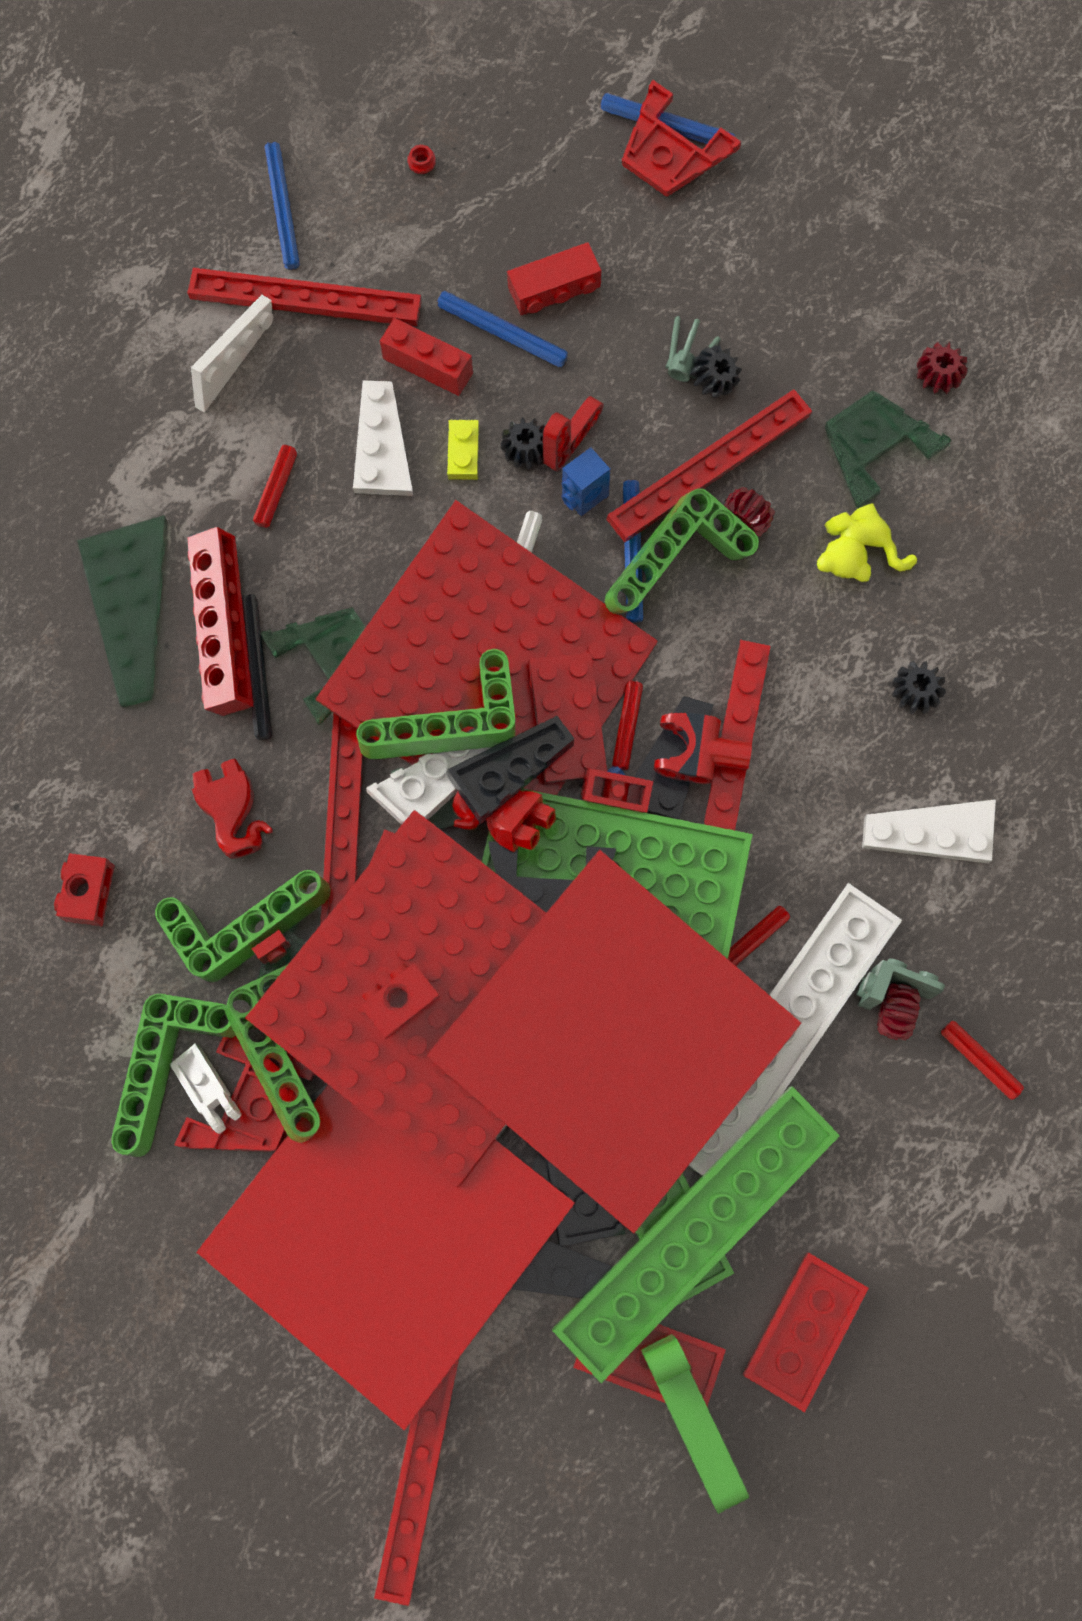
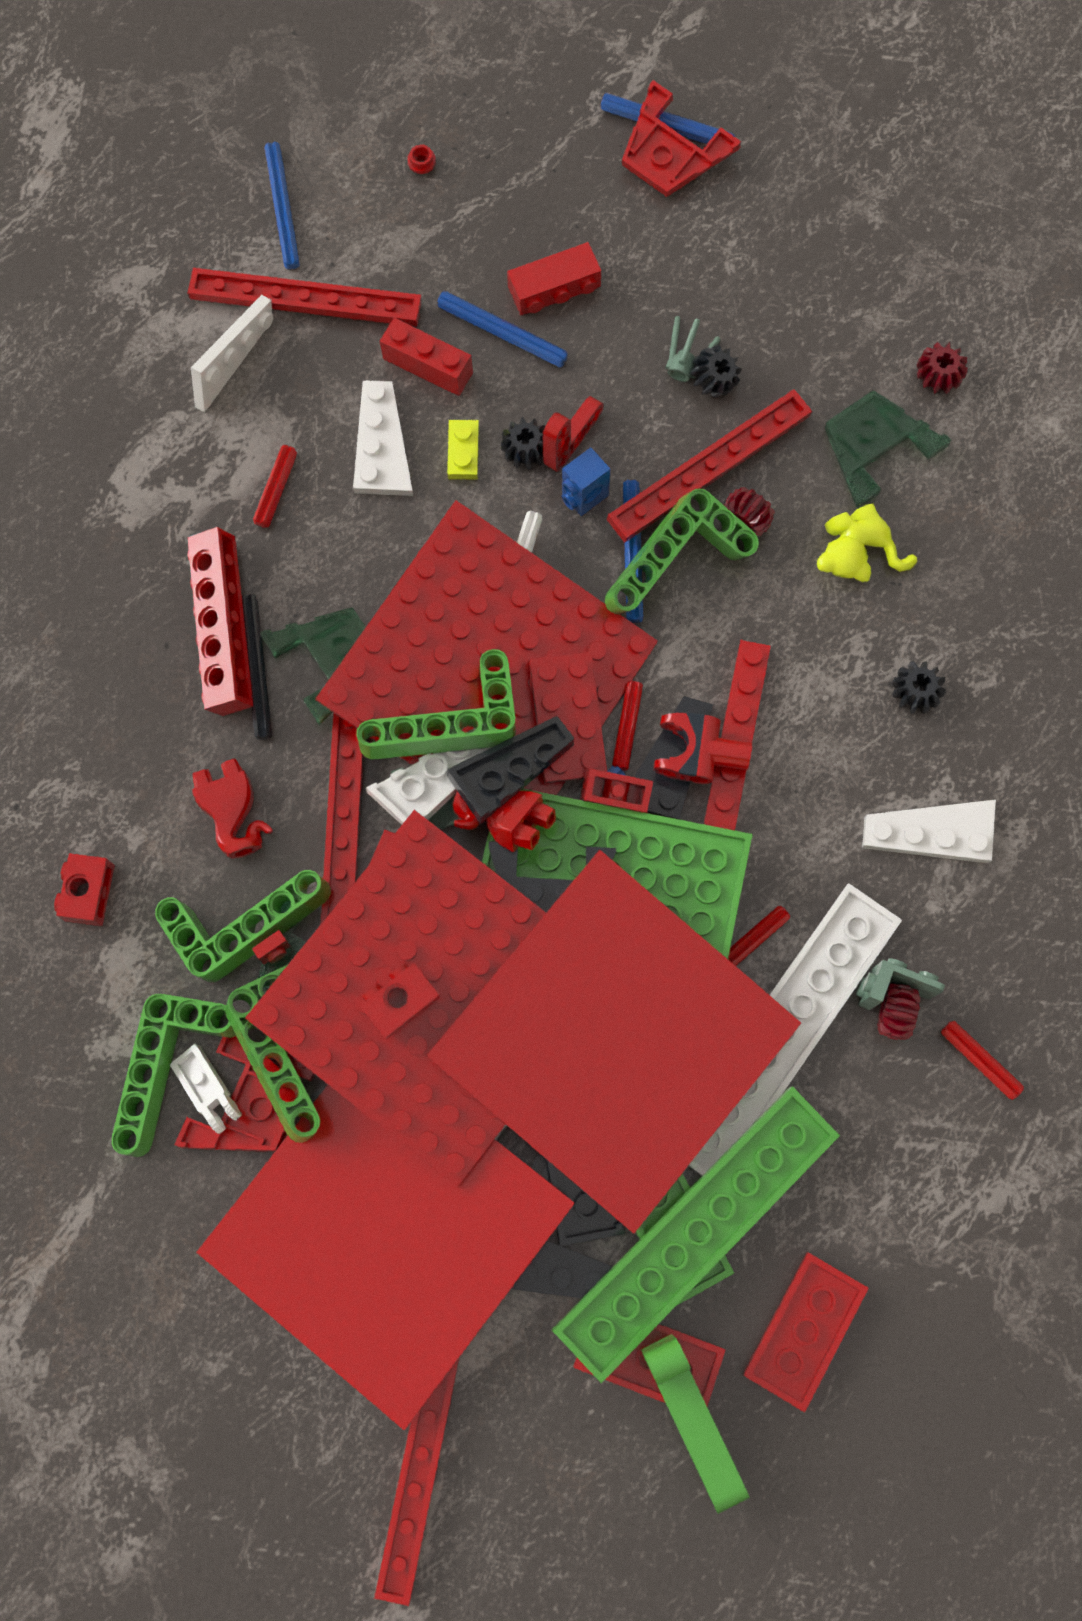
(126, 595): clear green wing -> none

